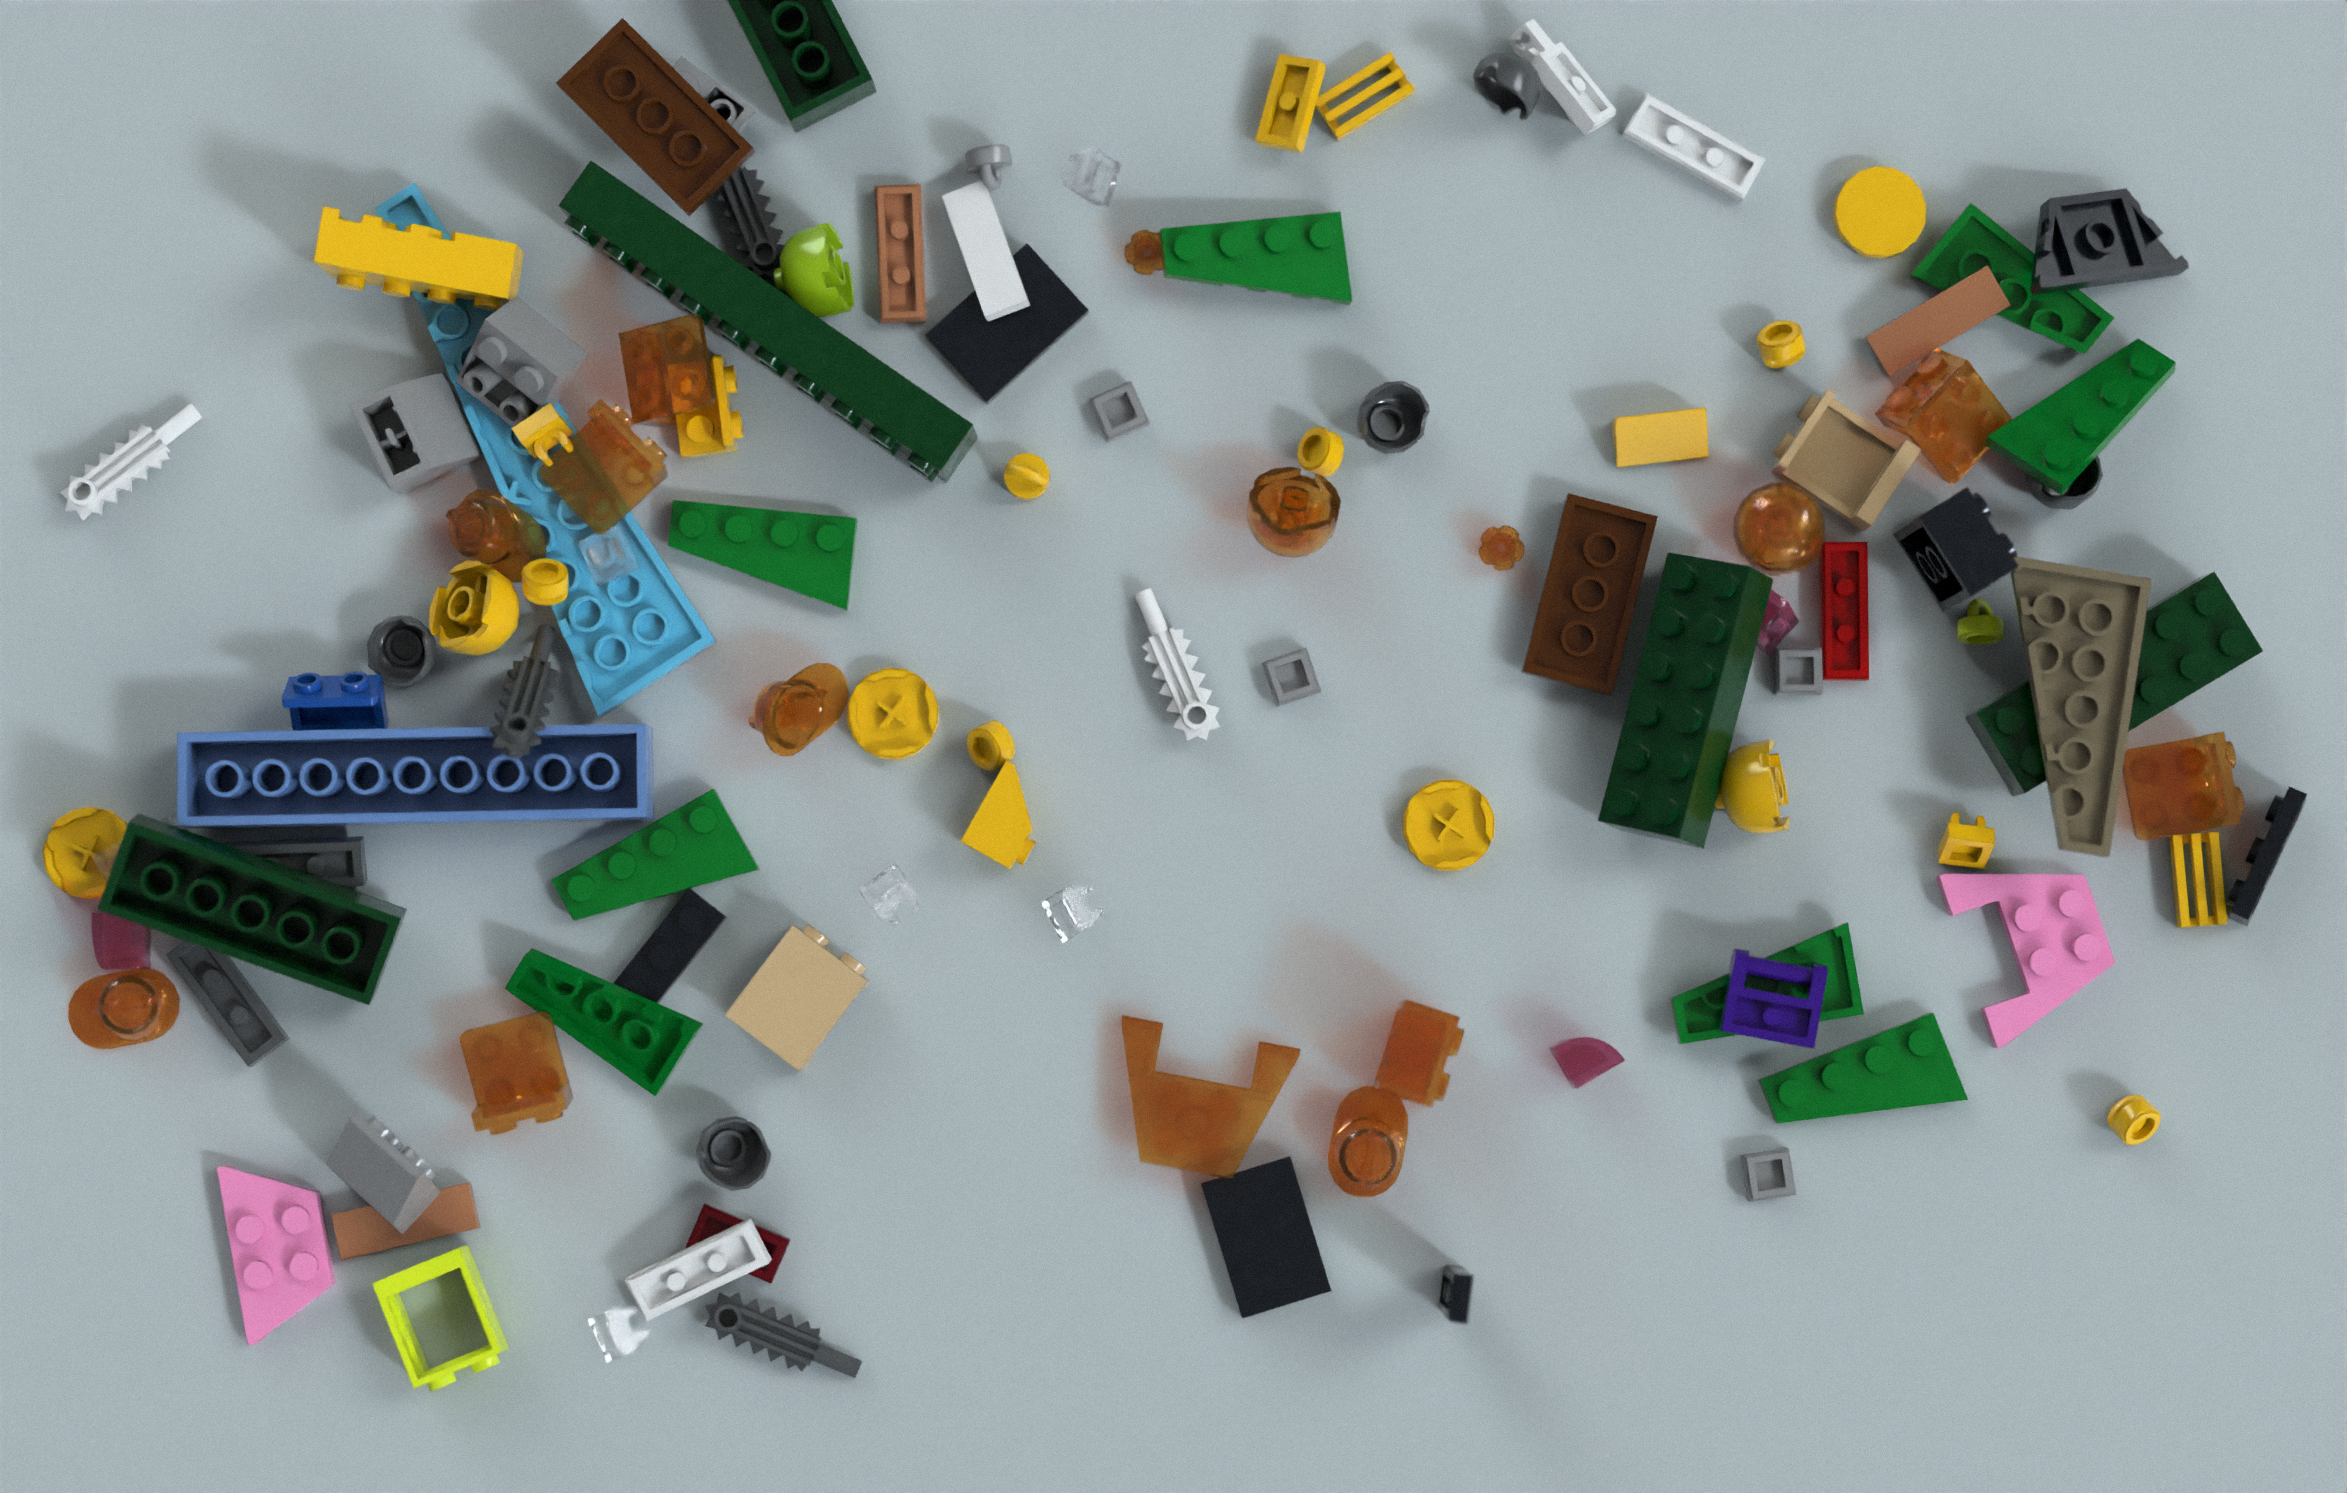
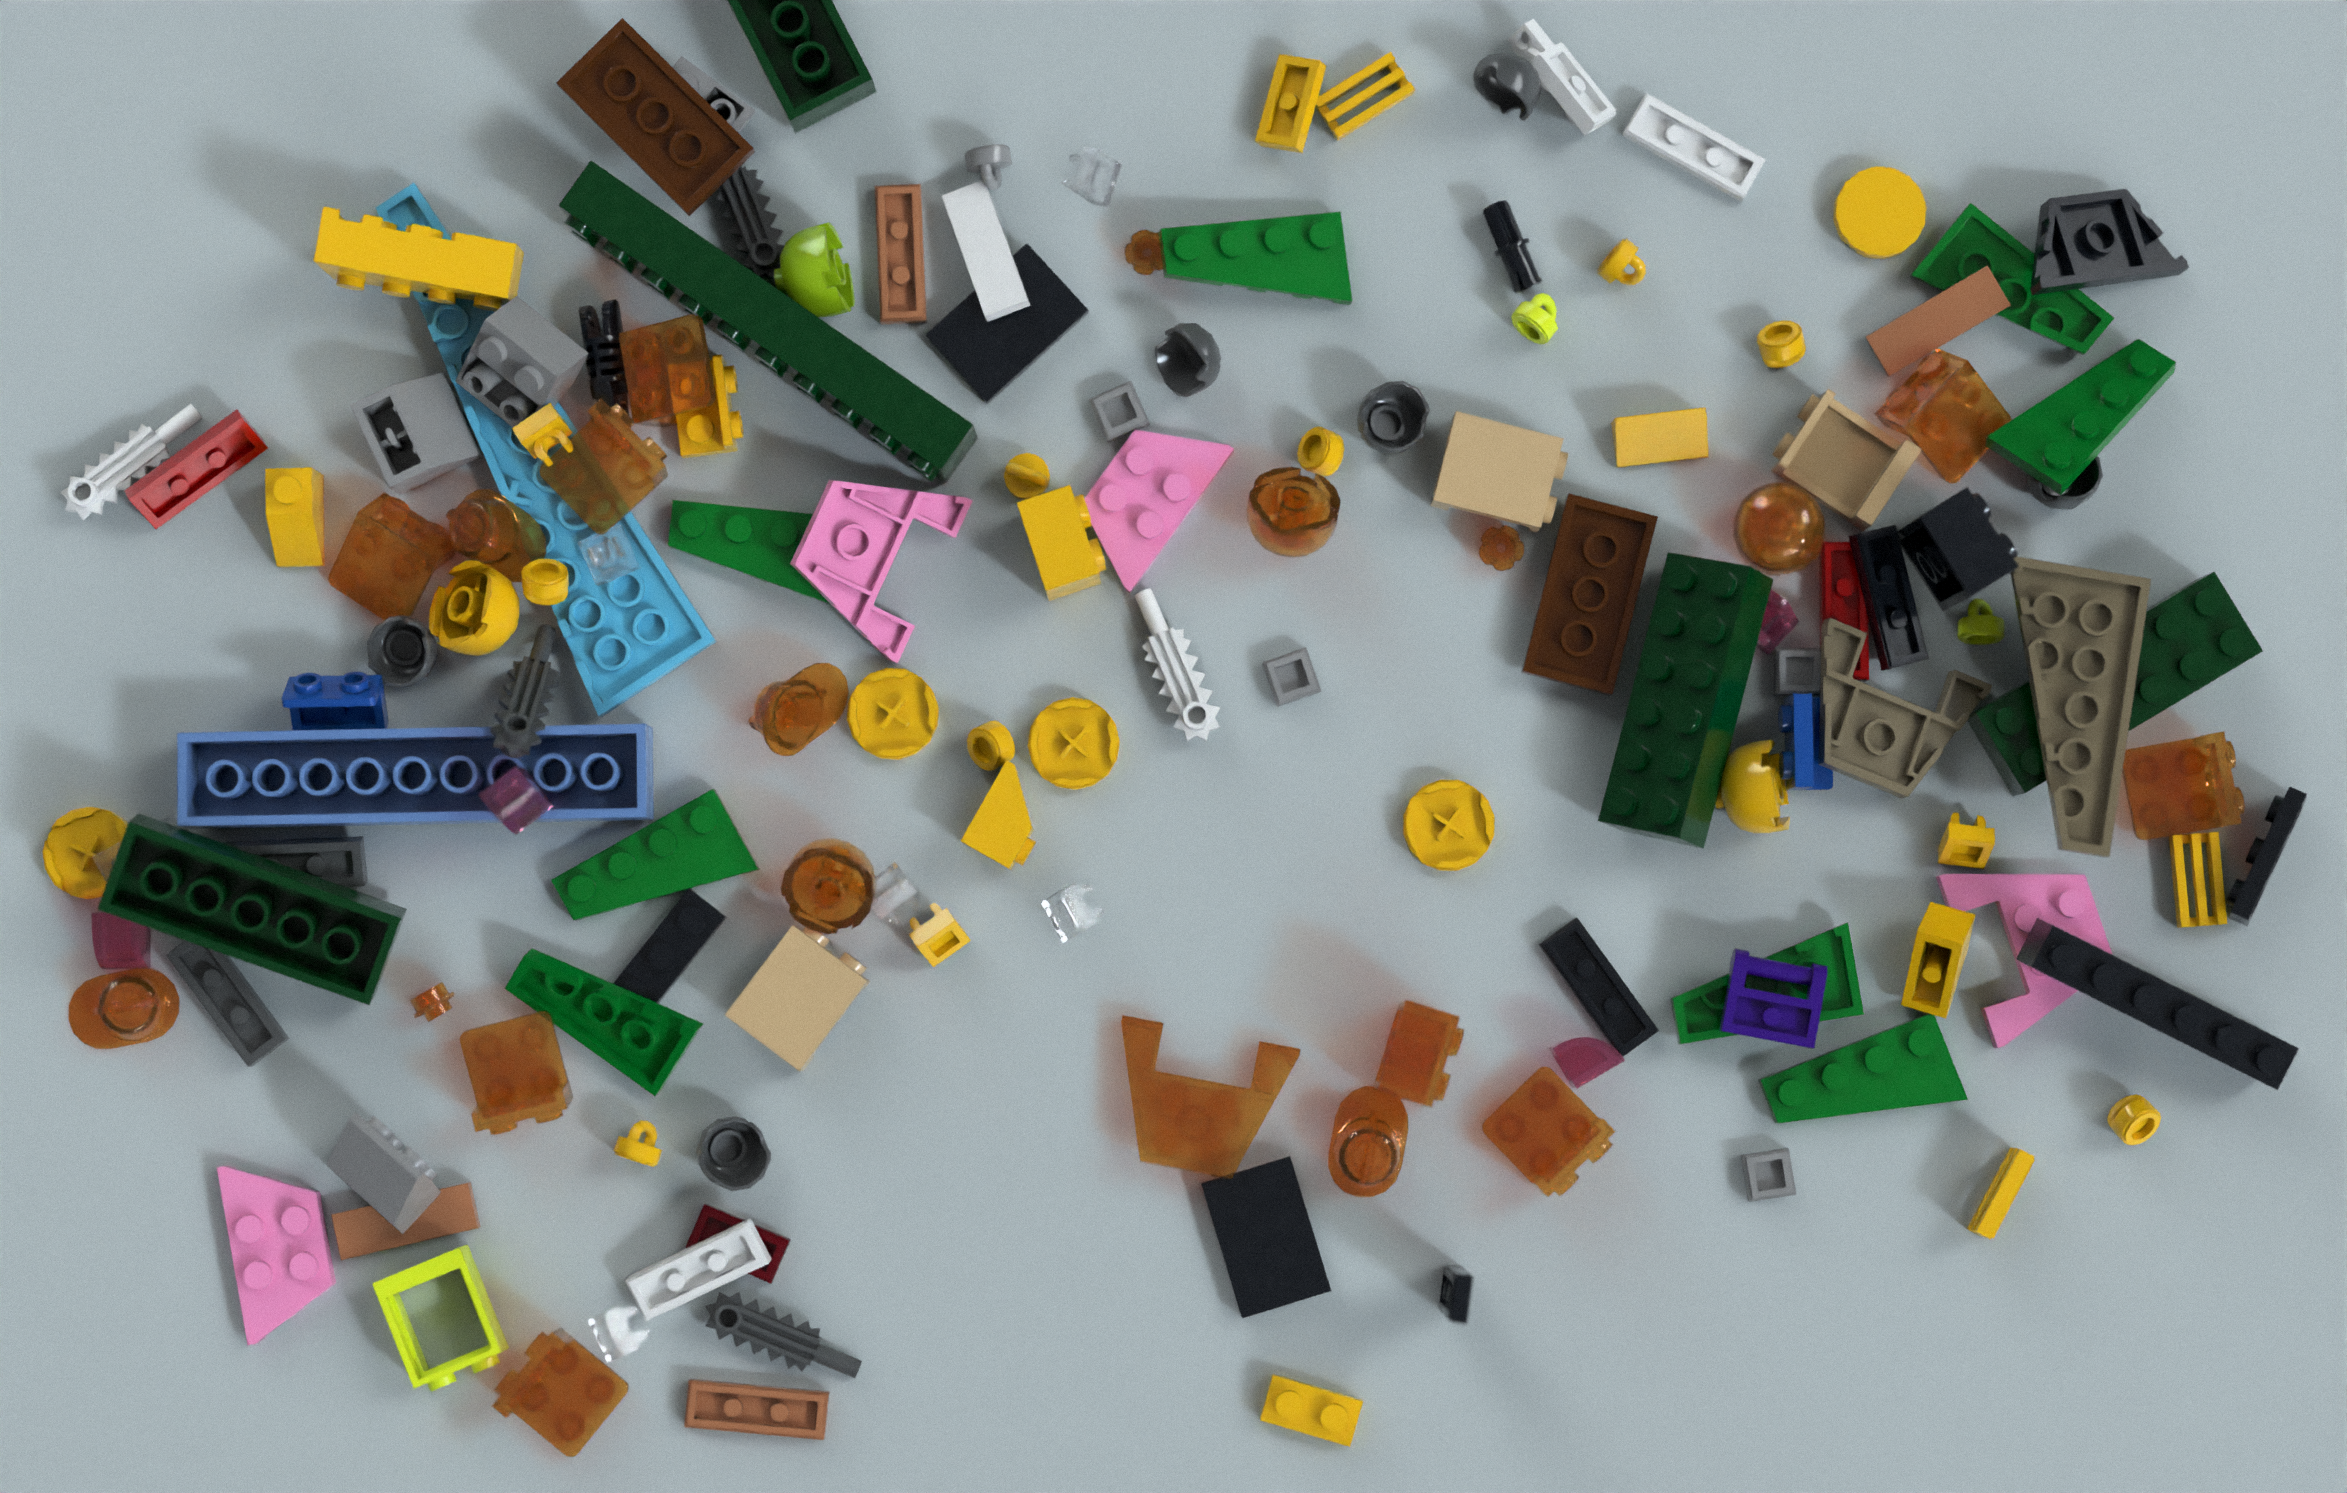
(196, 469): none -> red plate
(295, 516): none -> yellow slope
(389, 557): none -> clear orange bracket
(432, 1002): none -> clear orange plate
(516, 800): none -> clear pink brick
(561, 1391): none -> clear orange bracket
(605, 356): none -> black hinge
(636, 1151): none -> yellow tile
(756, 1409): none -> nougat tile
(829, 885): none -> clear orange cylinder
(855, 543): none -> bright pink wing
(938, 936): none -> yellow tile
(1059, 541): none -> yellow brick
(1073, 743): none -> yellow tile
(1148, 496): none -> bright pink wing
(1188, 359): none -> dark grey hair
(1311, 1410): none -> yellow plate
(1499, 471): none -> tan panel
(1511, 246): none -> black axle
(1535, 322): none -> neon yellow tile
(1547, 1132): none -> clear orange bracket
(1598, 987): none -> black tile
(1618, 259): none -> yellow tile
(1799, 761): none -> blue bracket
(1879, 734): none -> dark tan wing
(1888, 597): none -> black tile
(1937, 959): none -> yellow slope
(2001, 1193): none -> yellow tile
(2157, 1003): none -> black brick

